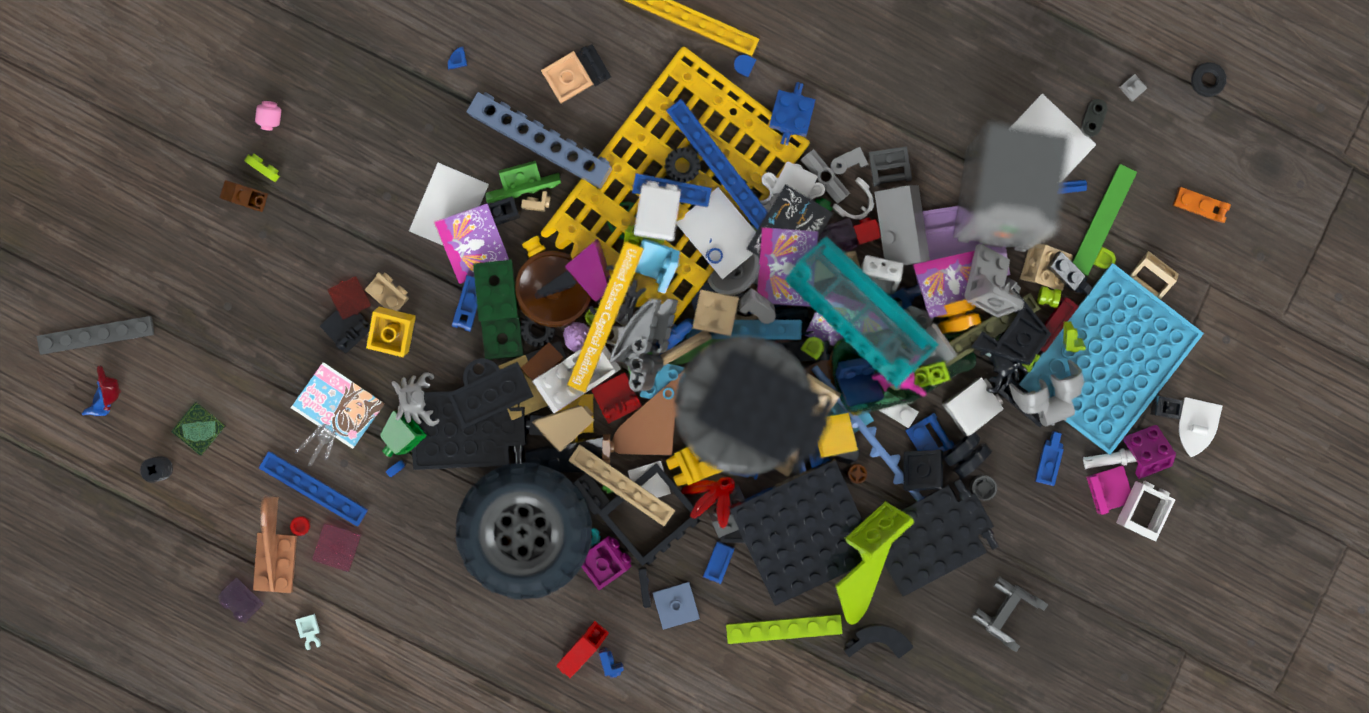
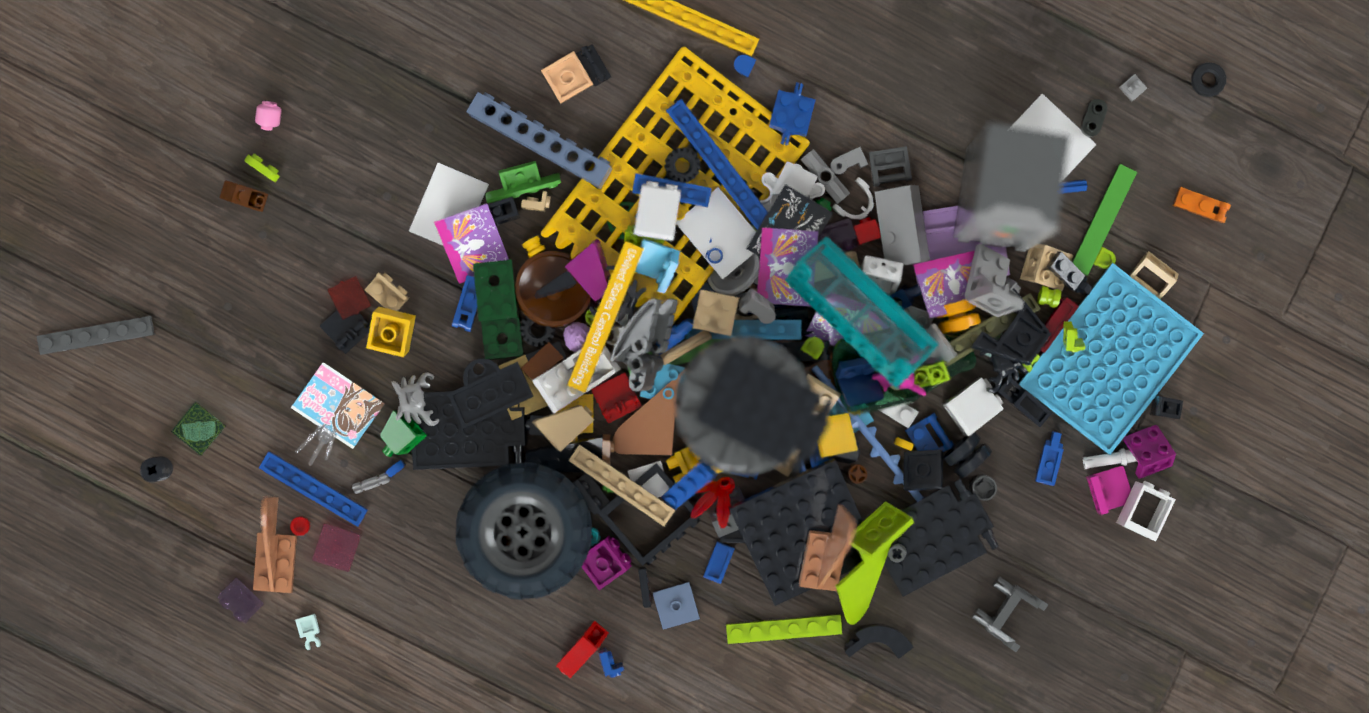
(106, 394): hair -> none
(370, 483): none -> light grey axle
(457, 59): blue tile -> none
(689, 485): none -> blue plate
(826, 553): none -> nougat piece
(903, 443): none -> yellow tile
(903, 553): none -> dark grey bush
(1056, 407): light grey piece -> none
(1198, 424): white shield -> none

